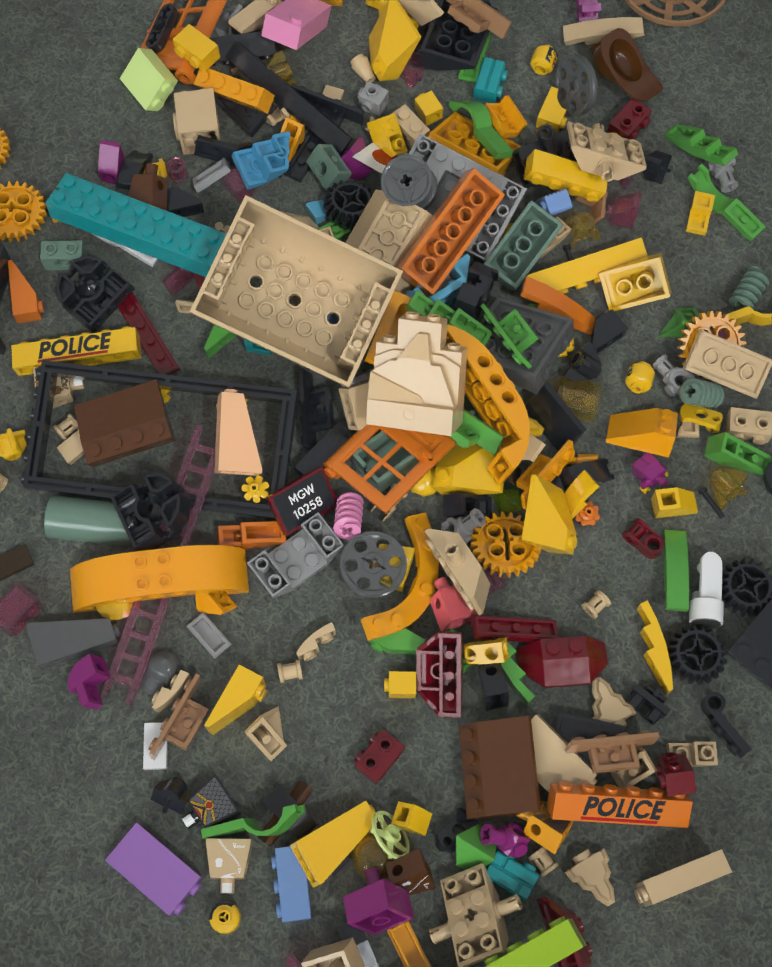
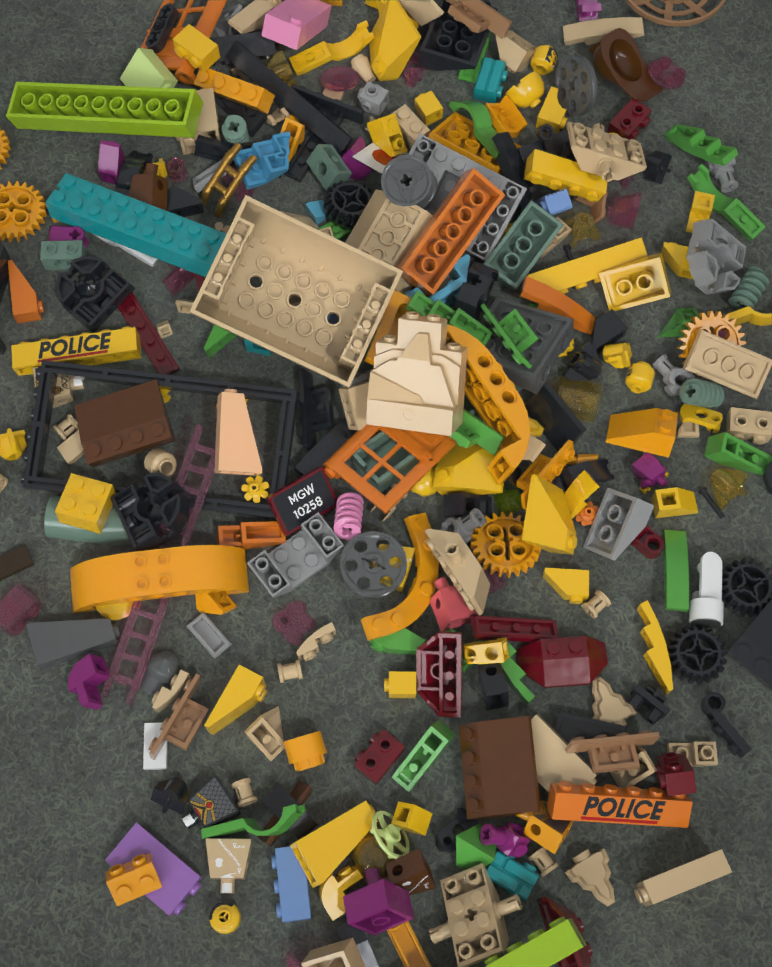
(60, 233): none -> magenta piece
(85, 503): none -> yellow brick
(105, 109): none -> lime brick
(133, 879): none -> light orange bracket
(160, 462): none -> tan head
(164, 328): none -> tan piece
(235, 130): none -> sand green piece
(237, 175): none -> pearl gold piece
(244, 792): none -> tan bush
(297, 622): none -> clear pink plate
(306, 751): none -> light orange piece
(325, 52): none -> yellow piece
(332, 890): none -> yellow brick
(339, 78): none -> clear pink dish
(423, 755): none -> bright green slope
(511, 165): none -> black slope
(515, 51): none -> tan slope
(528, 91): none -> yellow cylinder
(569, 583): none -> yellow slope
(617, 355): none -> yellow piece
(617, 523): none -> light grey slope
(666, 73): none -> clear pink dish
(675, 257): none -> yellow slope
(714, 255): none -> light grey connector

